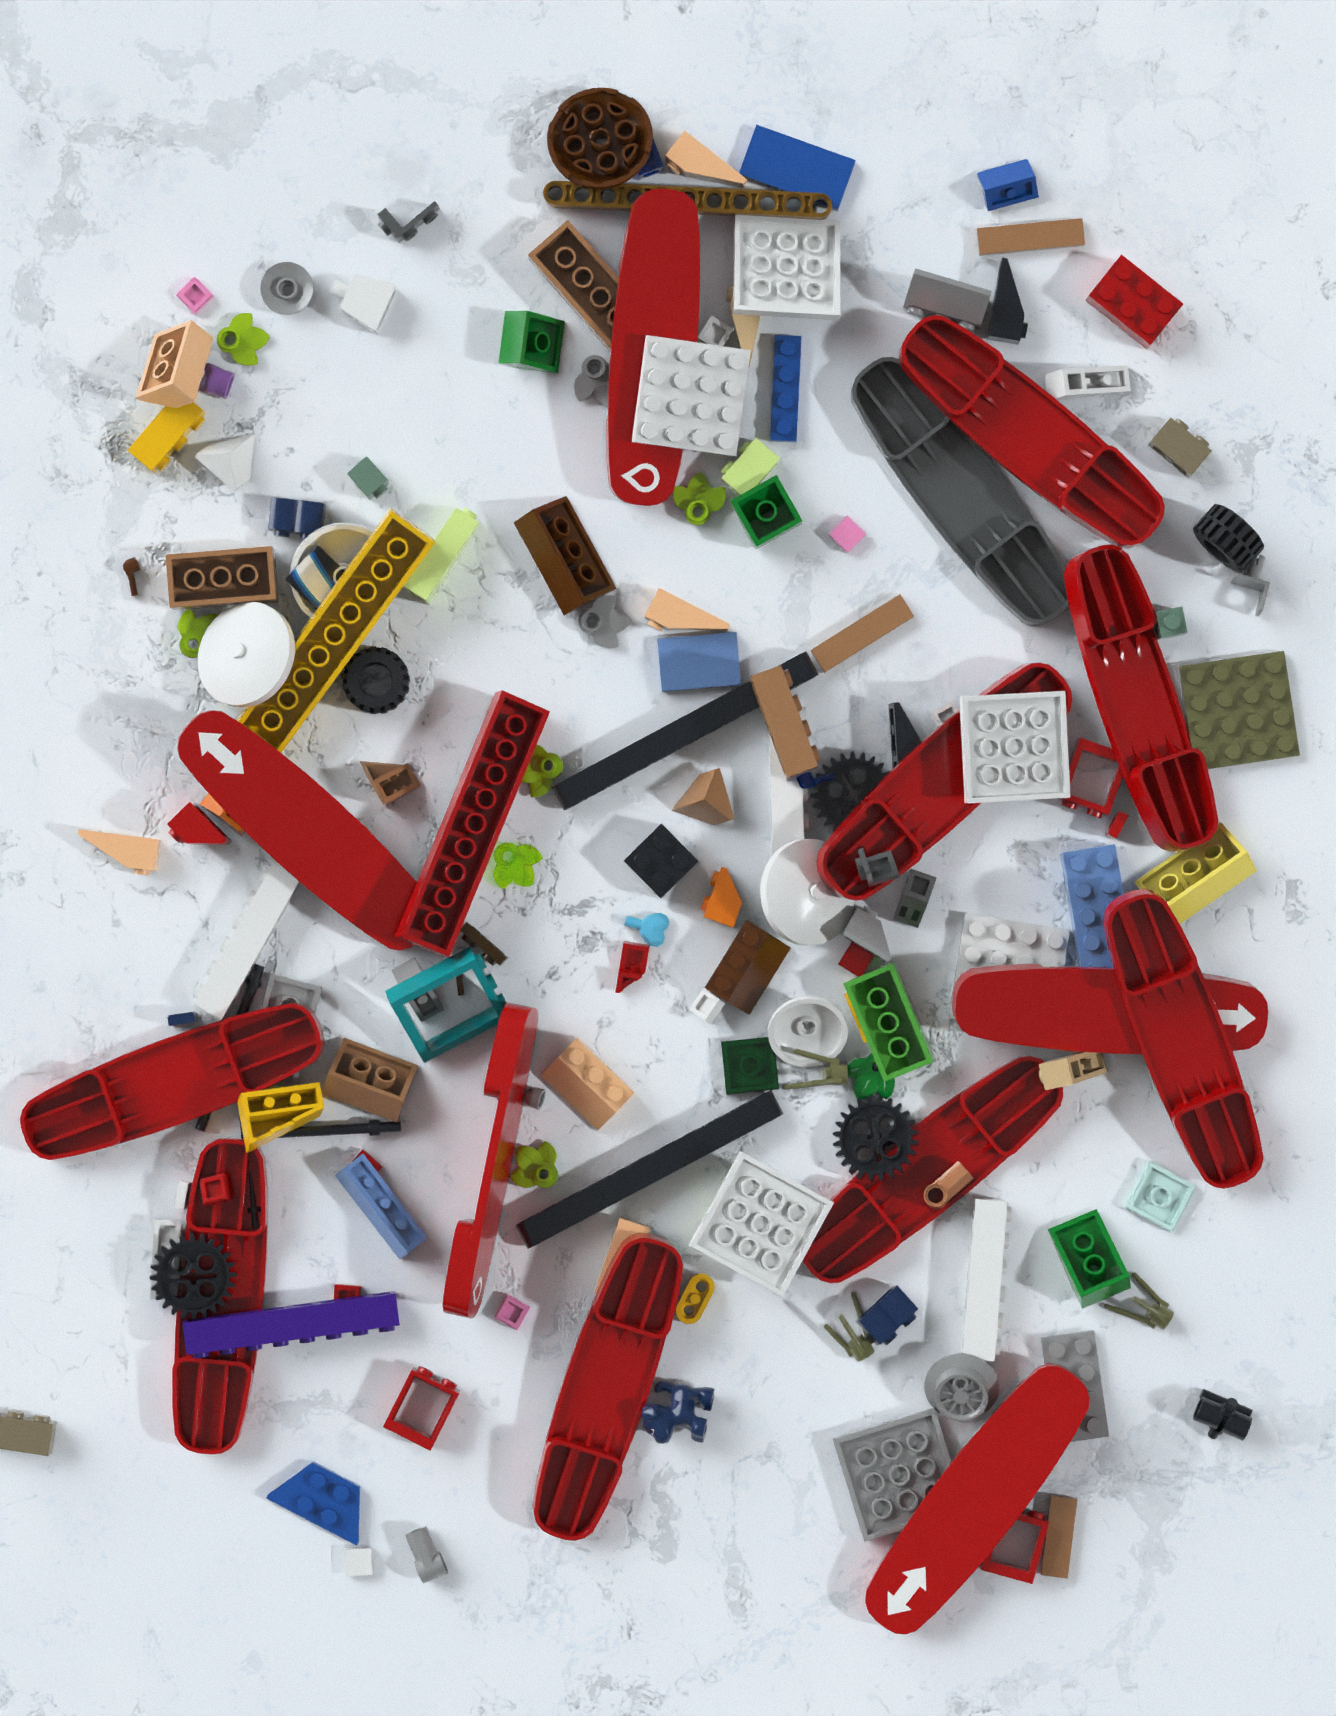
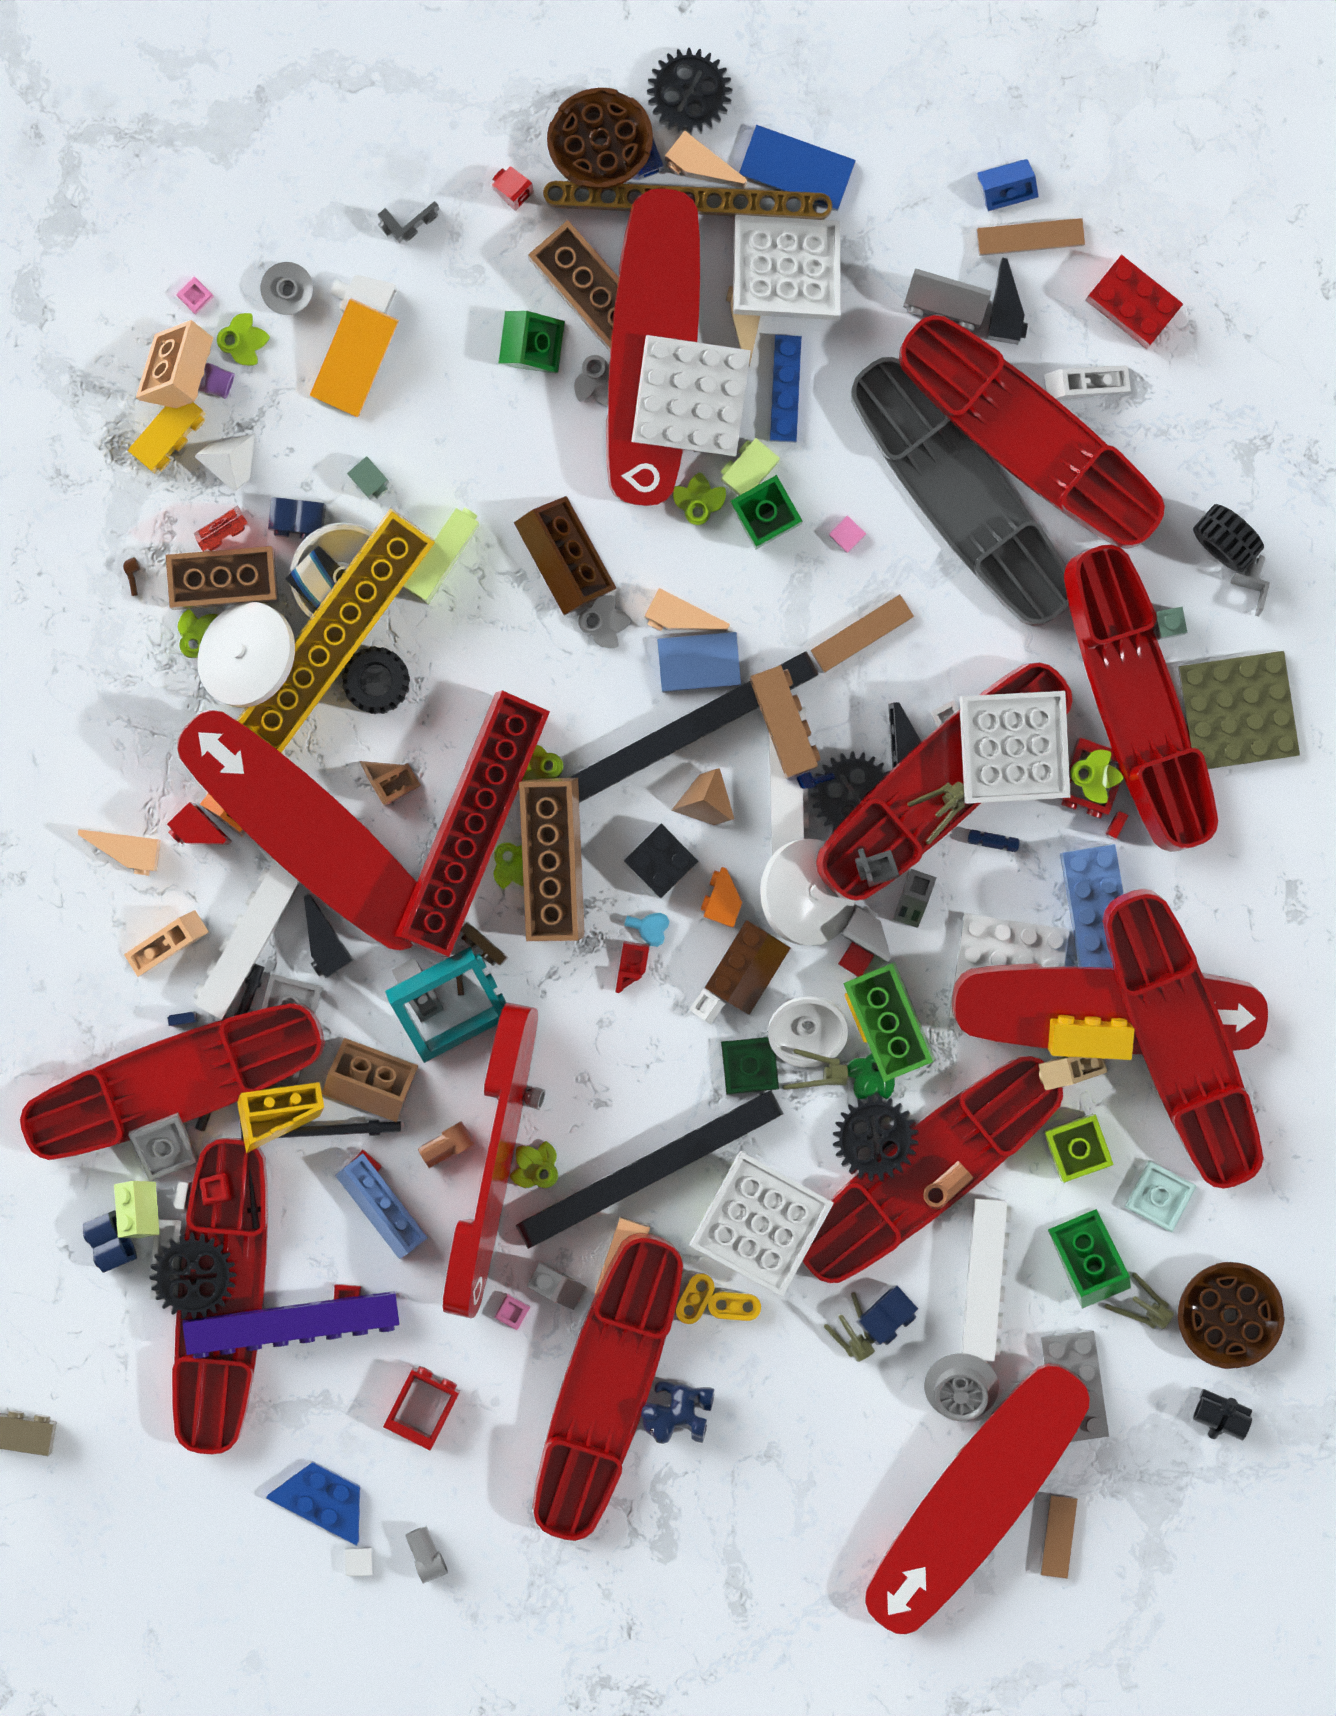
(107, 1248): none -> dark blue brick
(136, 1209): none -> yellowish green brick
(163, 1146): none -> light grey tile
(166, 942): none -> light nougat slope
(228, 524): none -> clear red plate
(325, 945): none -> black slope
(354, 357): none -> light orange tile
(451, 1142): none -> nougat piece
(512, 187): none -> slope
(552, 859): none -> medium nougat brick
(556, 1286): none -> light grey slope
(587, 1083): light nougat slope -> none
(710, 102): none -> black gear
(715, 332): white plate -> none
(734, 1306): none -> yellow plate
(892, 1469): light grey plate -> none
(953, 800): none -> olive plant
(993, 840): none -> dark blue axle
(1016, 1572): red window -> none
(1078, 1148): none -> lime brick
(1091, 1038): none -> yellow brick
(1100, 775): none -> lime plate
(1180, 446): dark tan brick -> none
(1199, 874): light yellow slope -> none
(1257, 1319): none -> reddish brown brick

